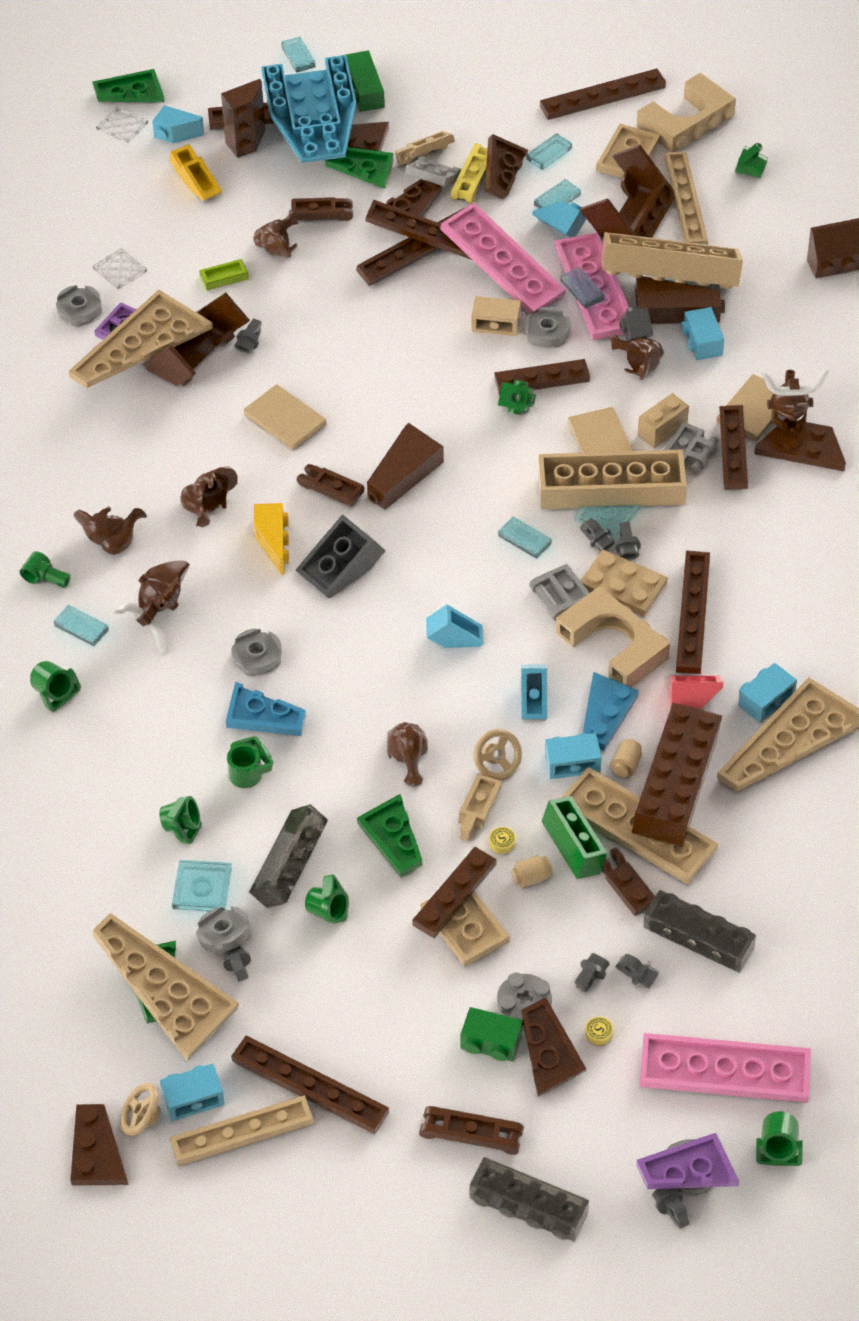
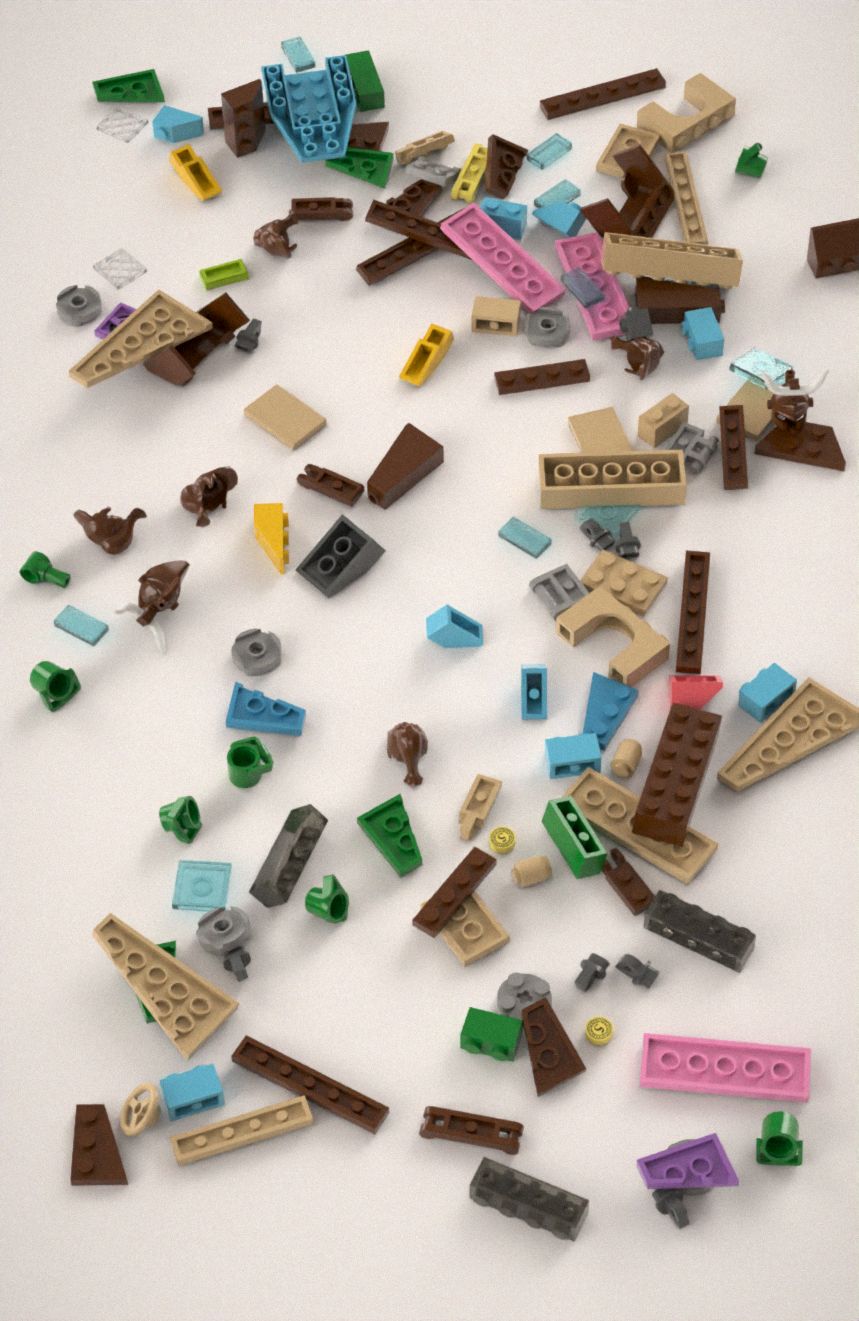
(427, 355): none -> yellow slope
(487, 753): tan piece -> none
(507, 215): none -> medium azure brick
(509, 393): green brick -> none
(755, 362): none -> clear light blue tile

